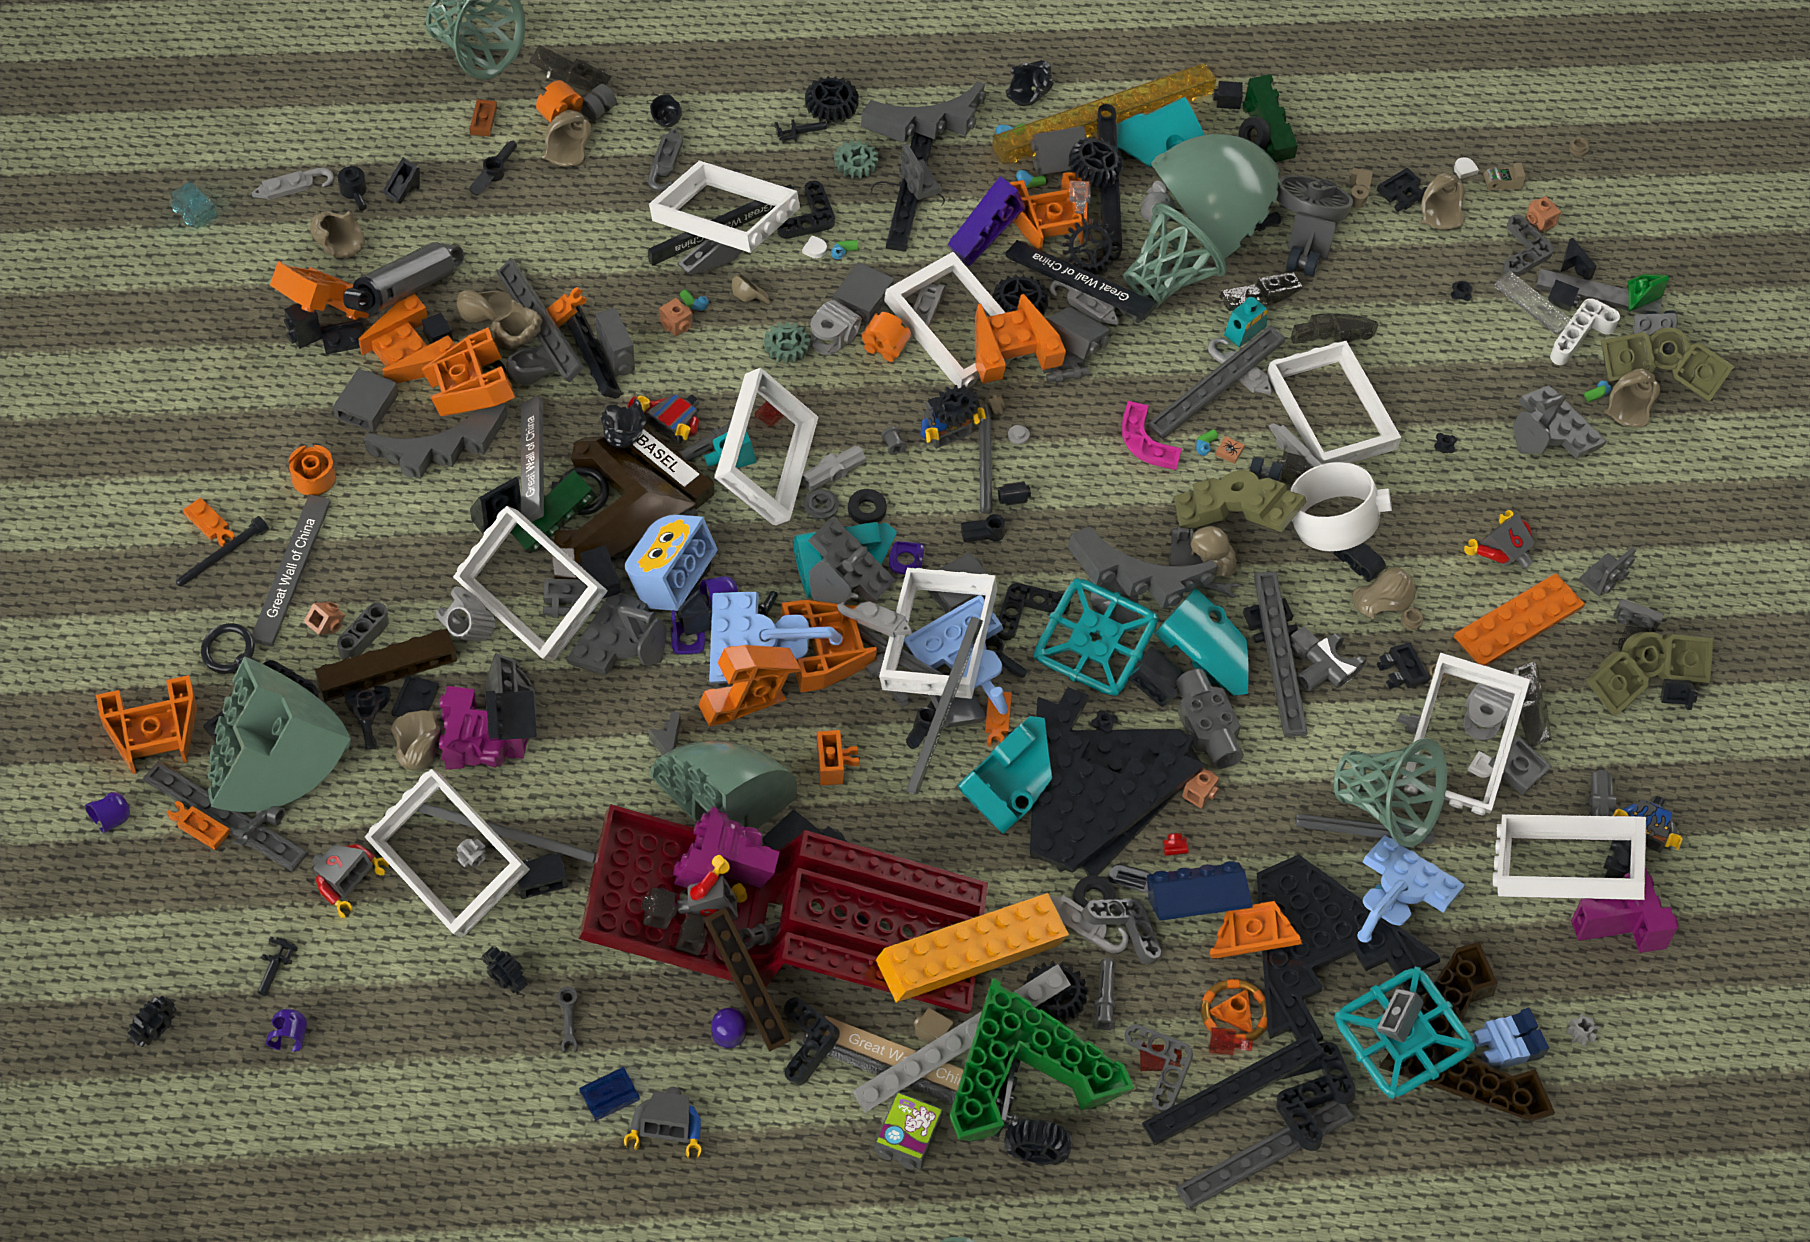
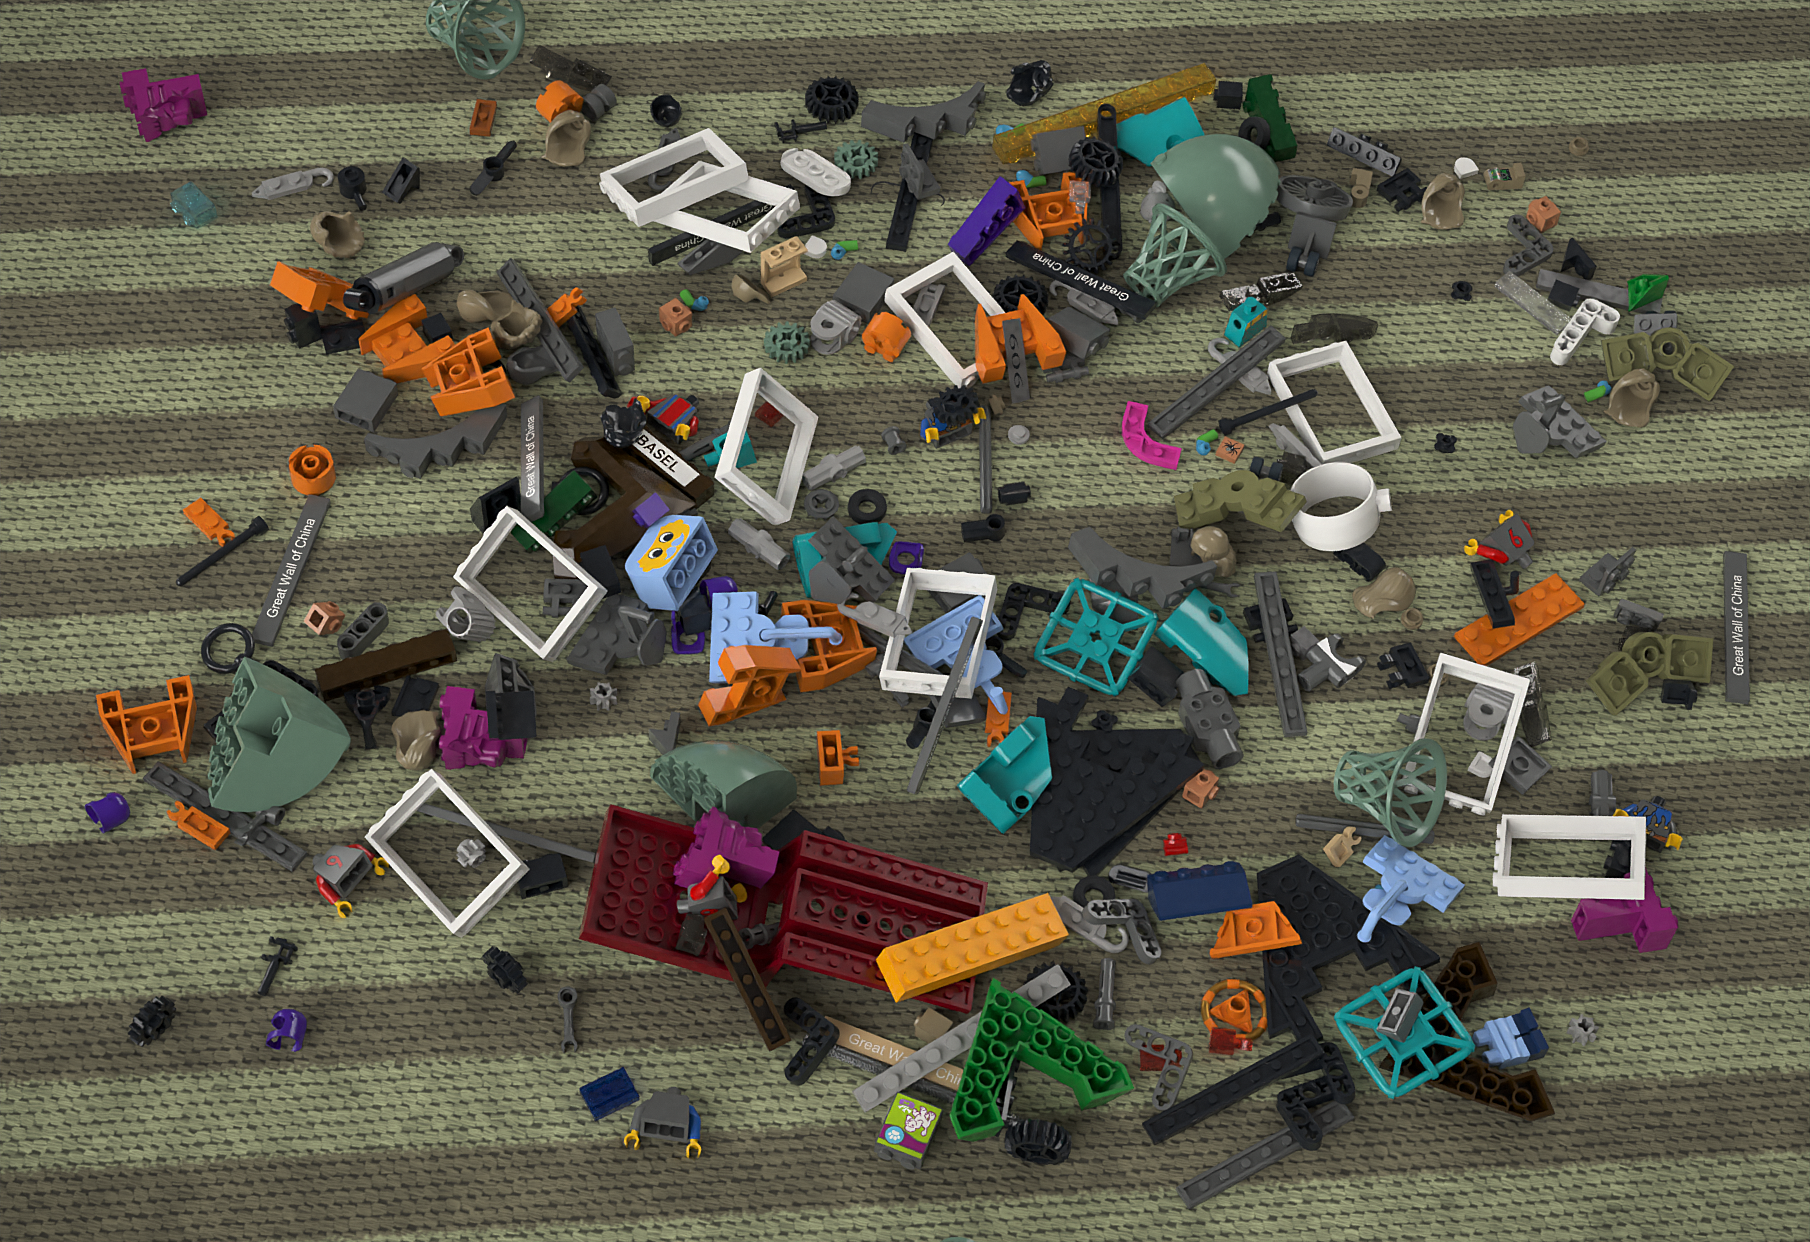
(162, 103): none -> magenta brick
(603, 696): none -> light grey gear
(641, 213): none -> white window
(650, 511): none -> dark purple brick
(659, 908): clear smoke brick -> none
(728, 1027): dark purple helmet -> none
(759, 543): none -> light grey piece
(787, 274): none -> tan window
(816, 172): none -> white tile
(1016, 360): none -> flat silver sticker
(1229, 425): none -> black piece
(1339, 847): none -> tan plate
(1365, 150): none -> black bracket
(1494, 594): none -> black plate
(1736, 628): none -> dark grey tile

